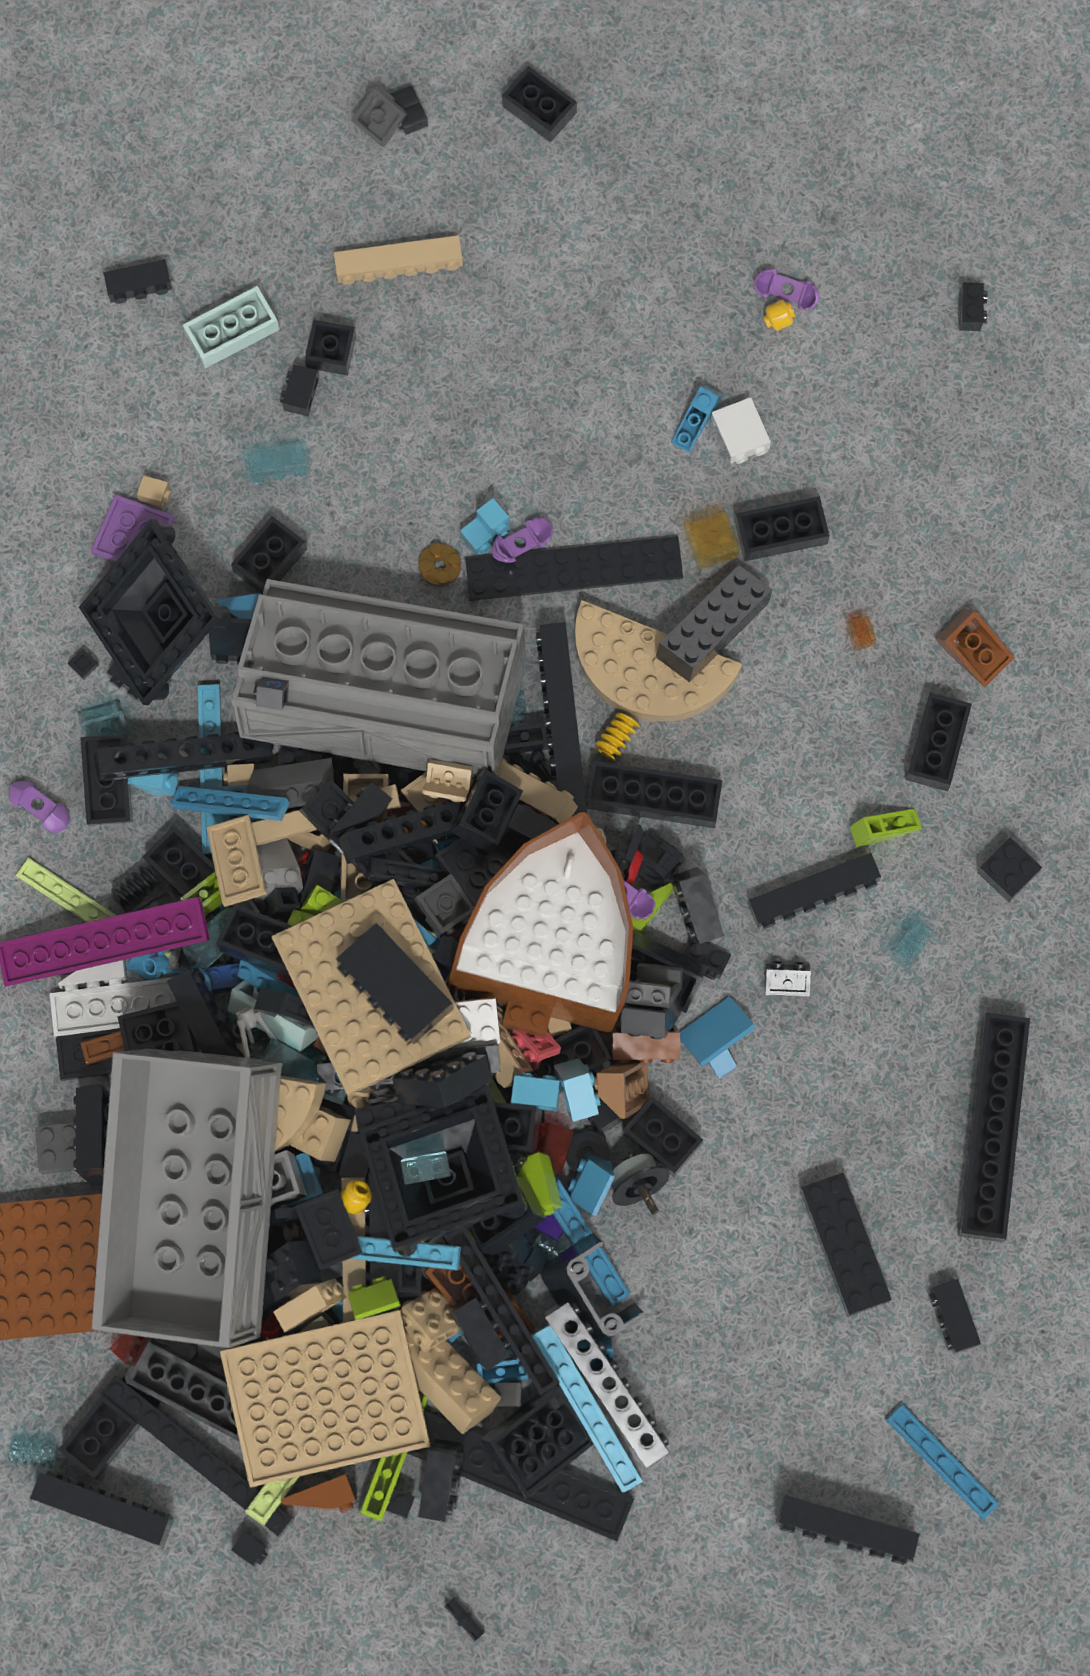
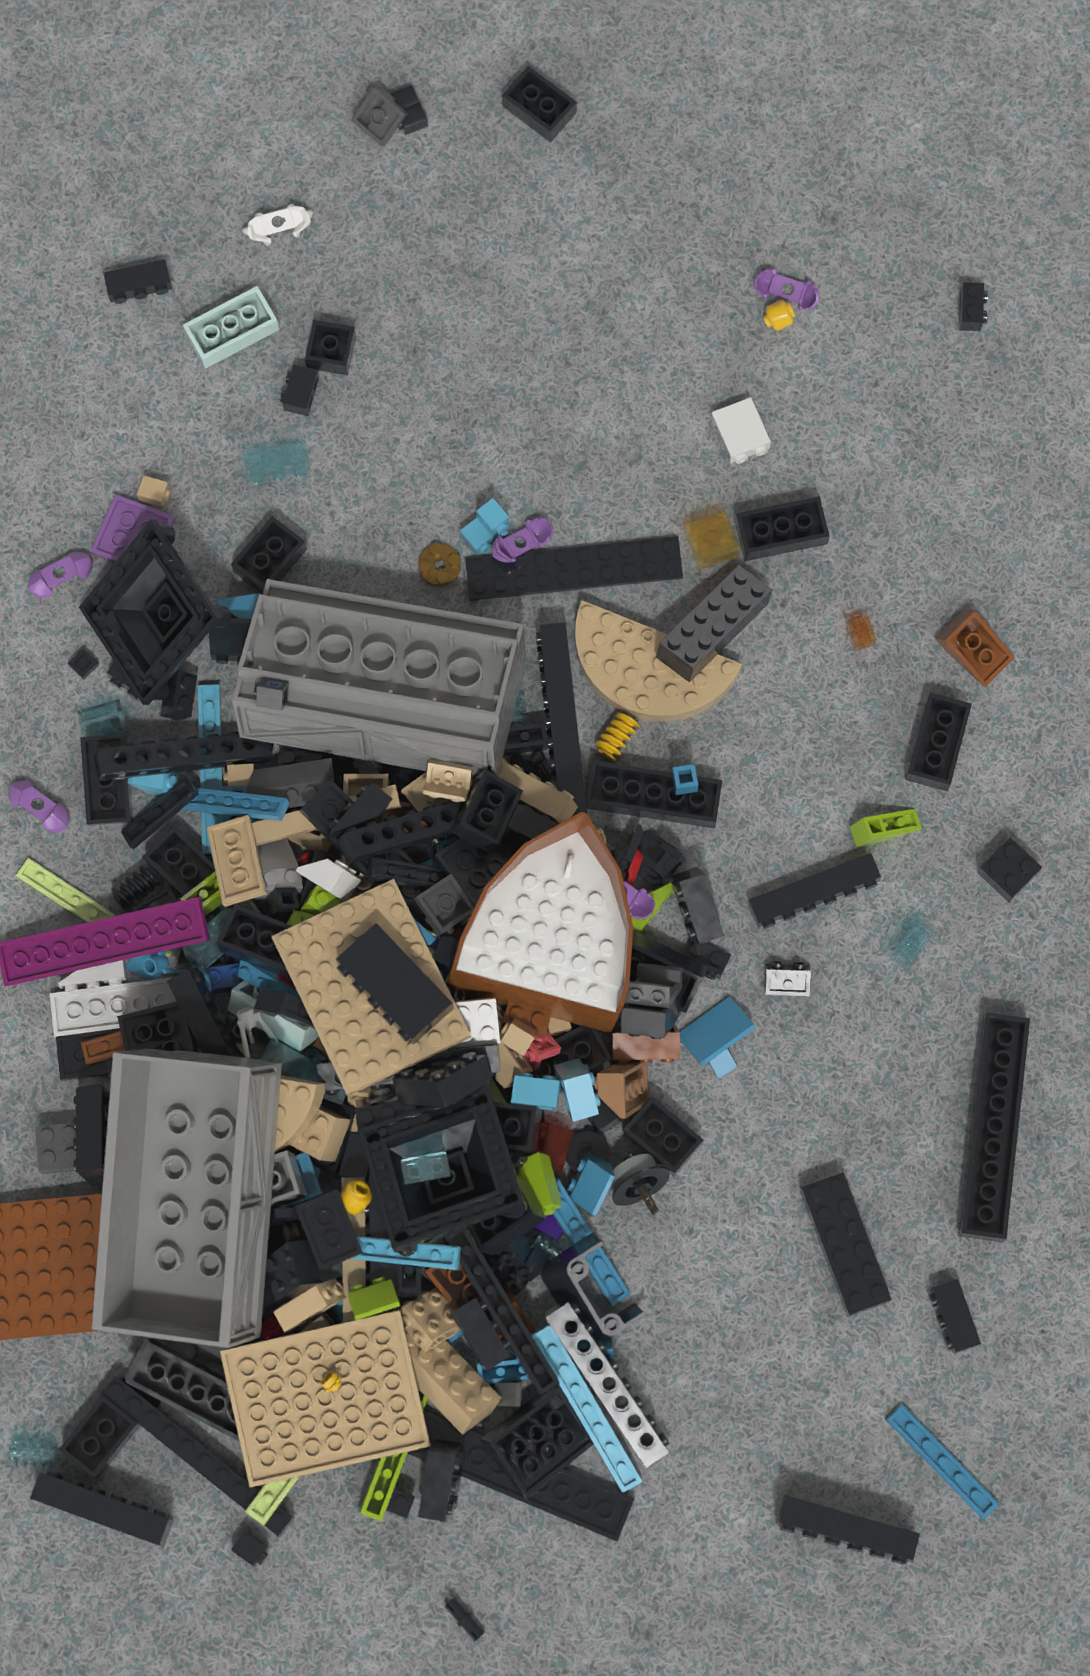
(74, 564): none -> medium lavender piece
(127, 1346): clear red brick -> none
(159, 813): none -> black tile
(181, 696): none -> black brick
(261, 224): none -> white piece
(330, 1495): dark orange slope -> none
(331, 876): none -> white slope
(331, 1381): none -> yellow plate
(398, 259): tan brick -> none
(518, 1036): none -> tan brick
(685, 779): none -> dark azure brick
(697, 417): dark azure slope -> none

